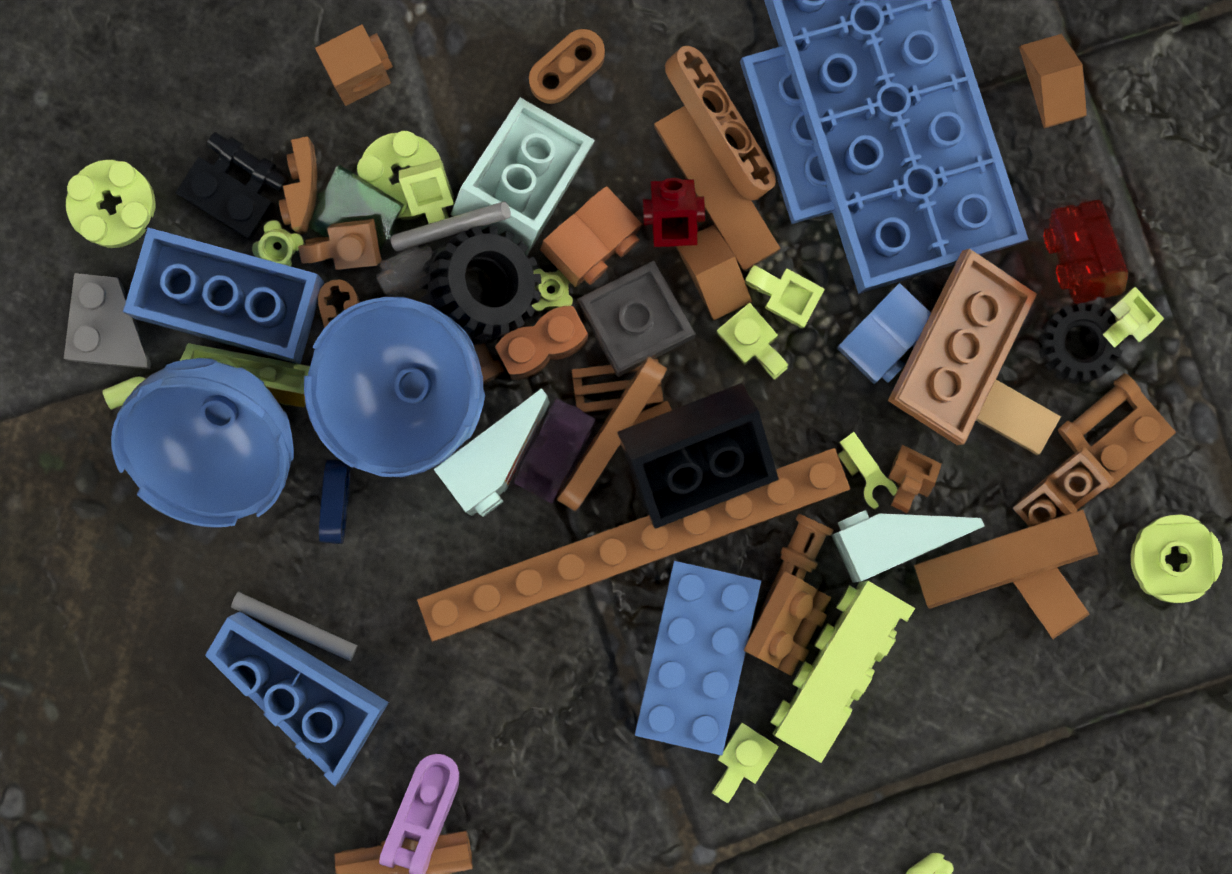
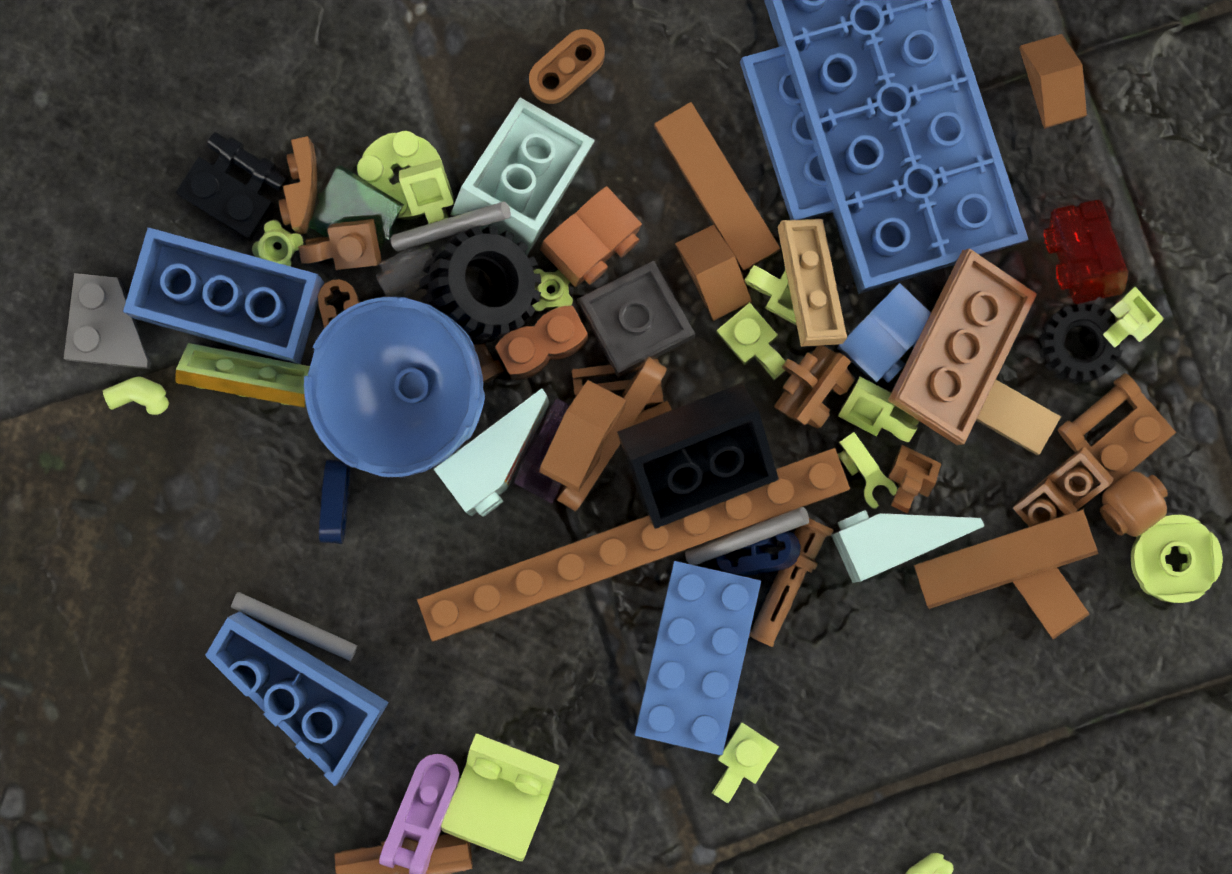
(88, 191): yellowish green plate -> none
(204, 442): medium blue rock -> none
(355, 64): medium nougat brick -> none
(499, 797): none -> yellowish green bracket
(581, 436): none -> medium nougat slope
(674, 212): dark red brick -> none
(715, 125): medium nougat beam -> none
(747, 536): none -> light grey bar
(760, 561): none -> dark blue beam
(788, 623): medium nougat plate -> none
(811, 383): none -> medium nougat hips
(812, 282): none -> tan tile
(840, 669): yellowish green wedge -> none
(870, 410): none -> yellowish green plate
(1134, 504): none -> medium nougat head

